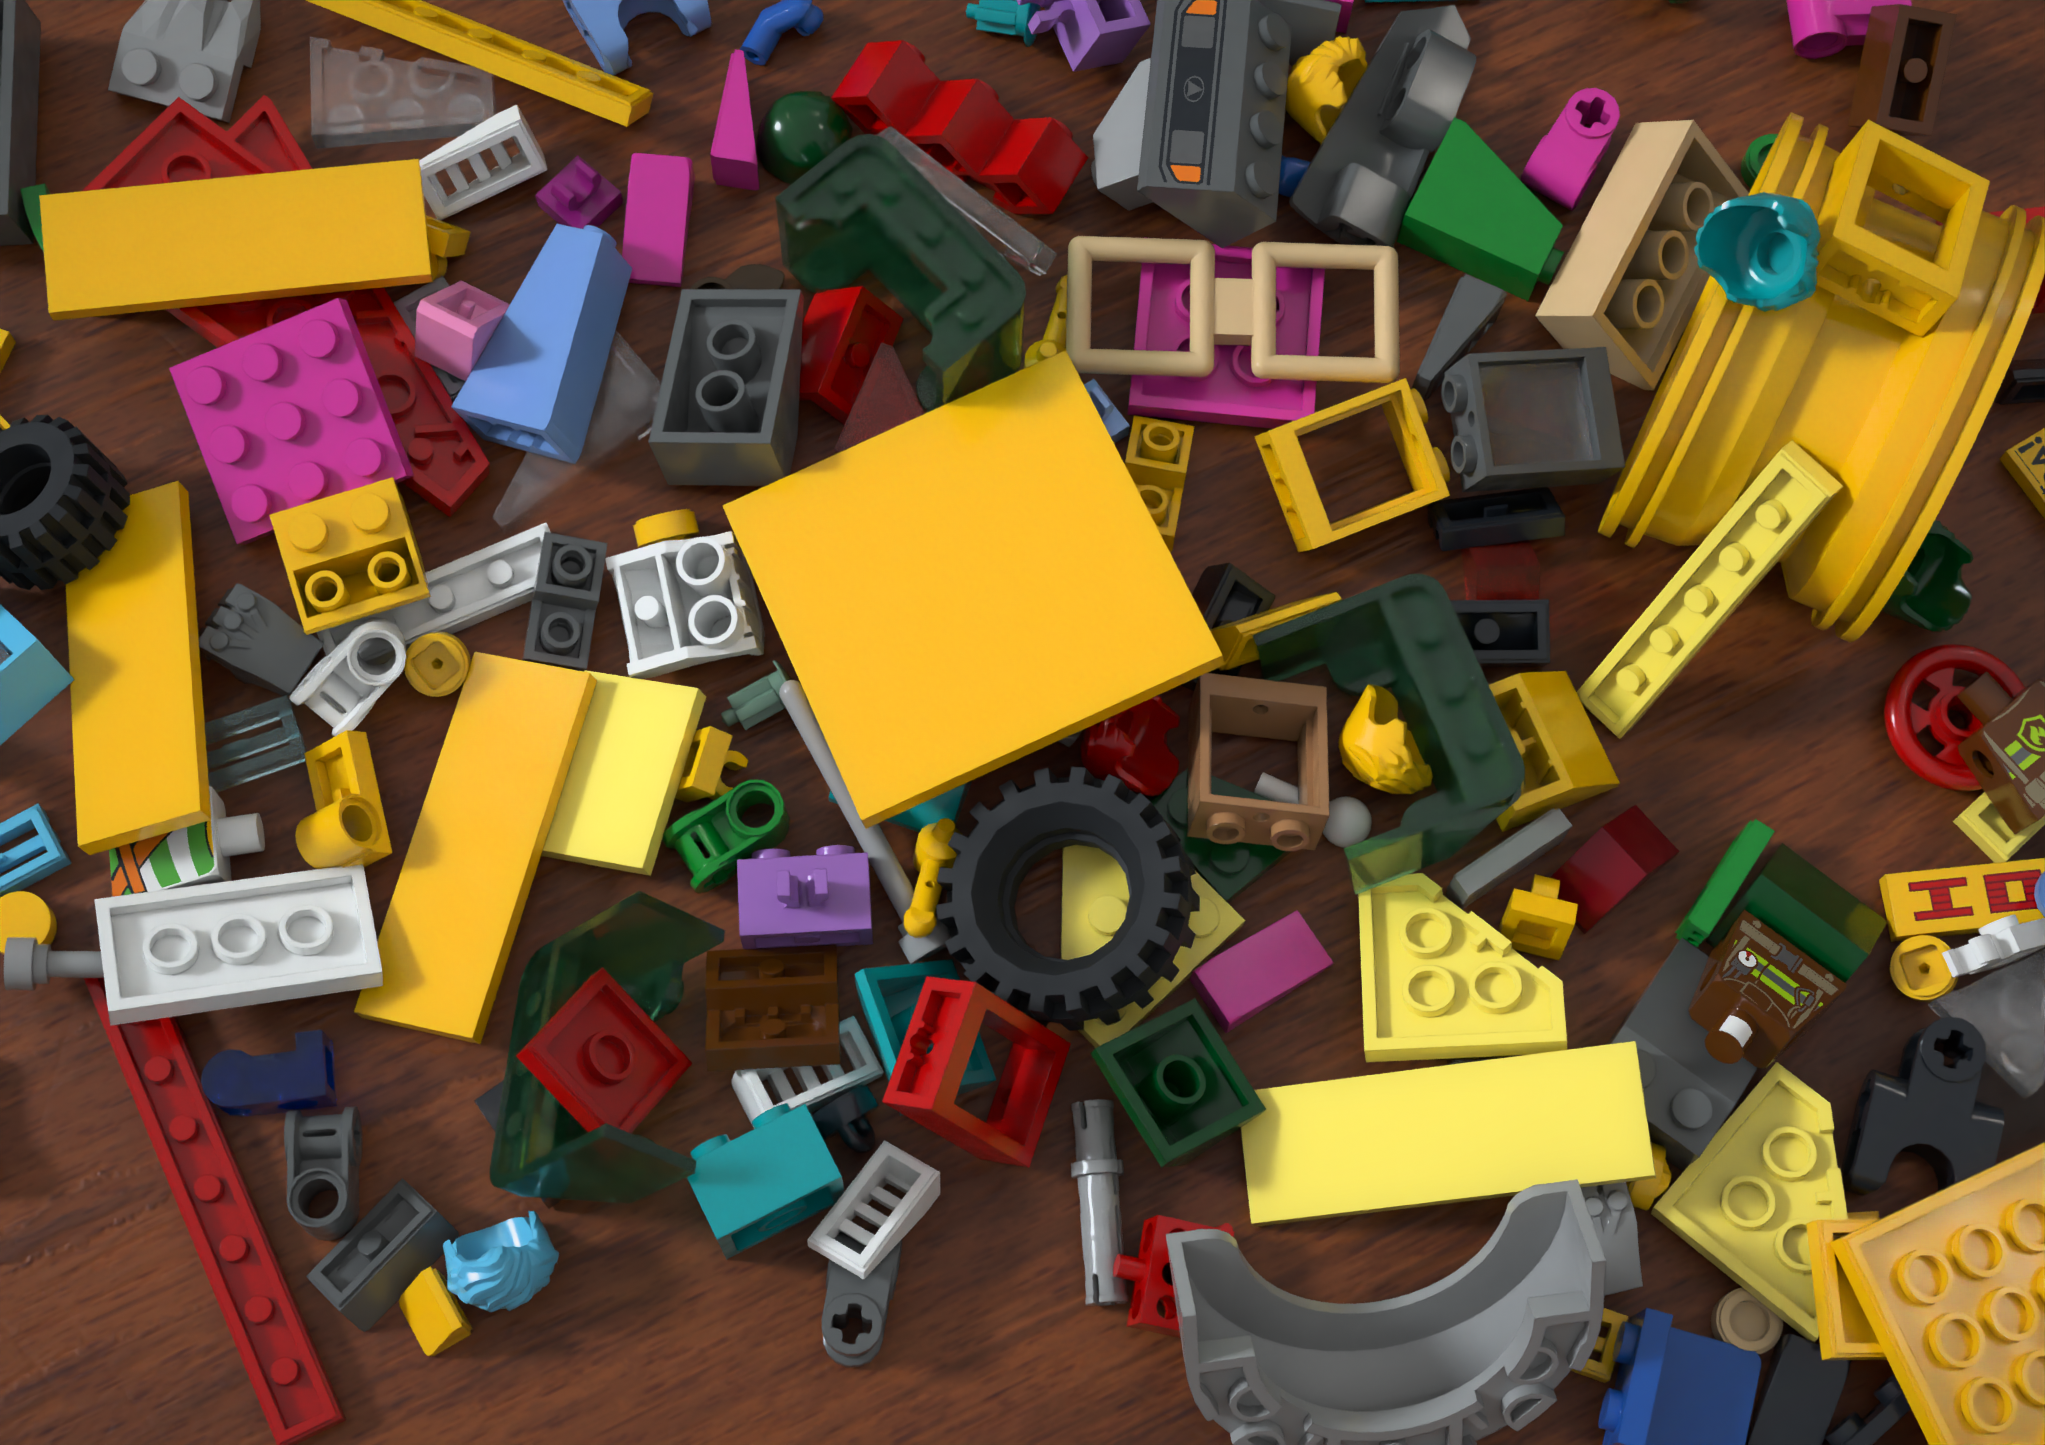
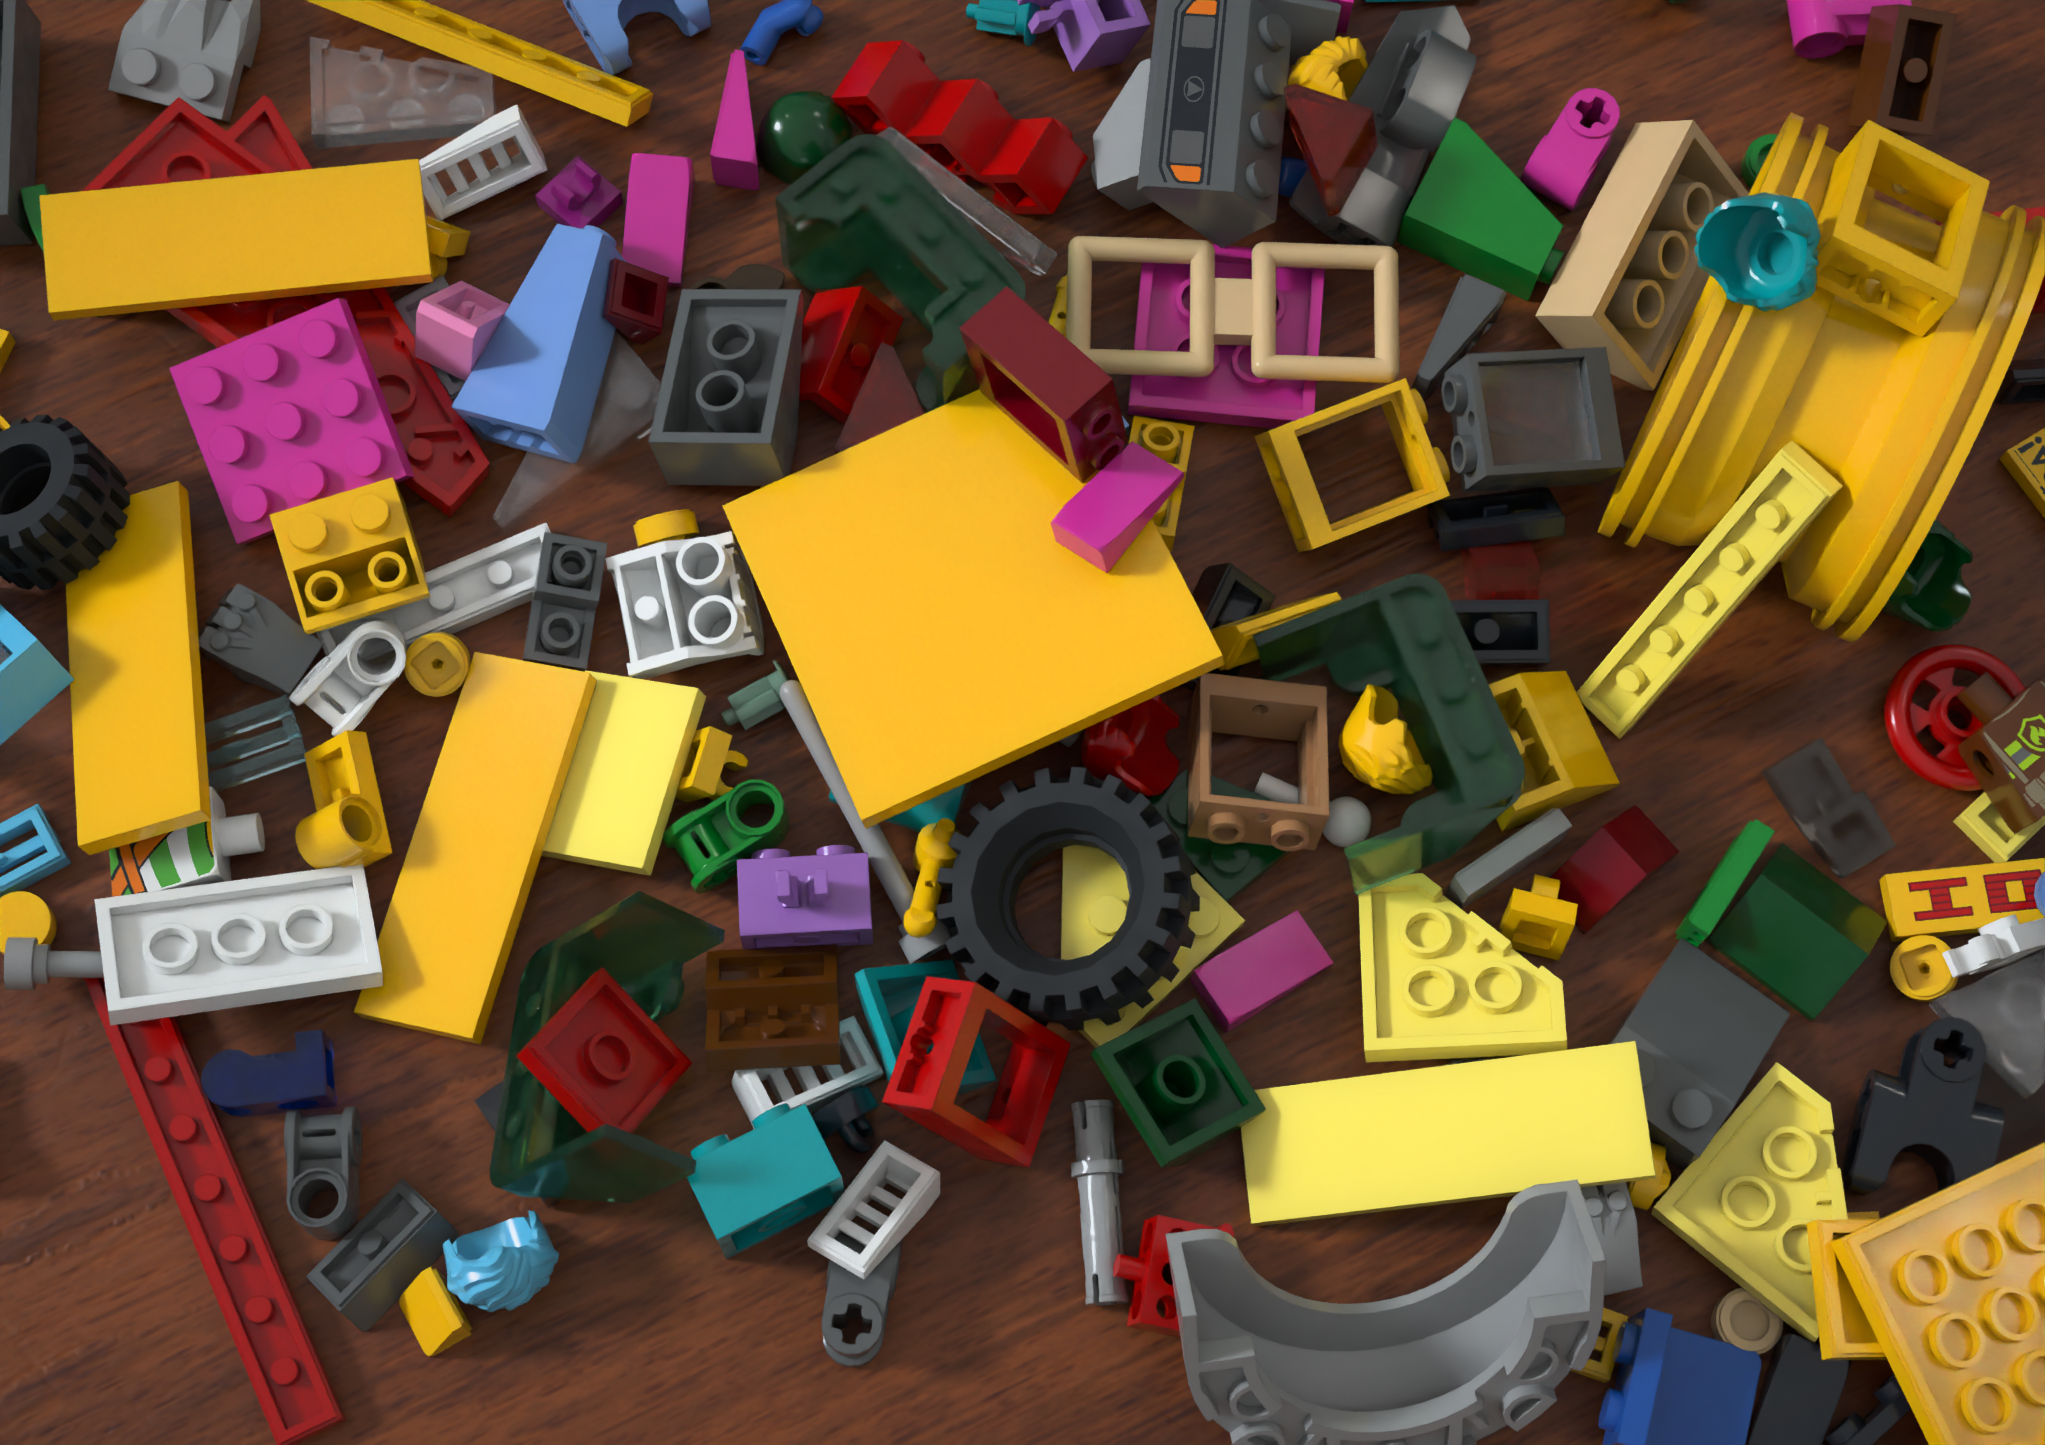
(635, 301): none -> dark red slope
(1045, 384): none -> dark red window
(1115, 506): none -> dark pink slope
(1333, 139): none -> clear red slope
(1759, 994): reddish brown torso -> none
(1826, 810): none -> clear smoke slope

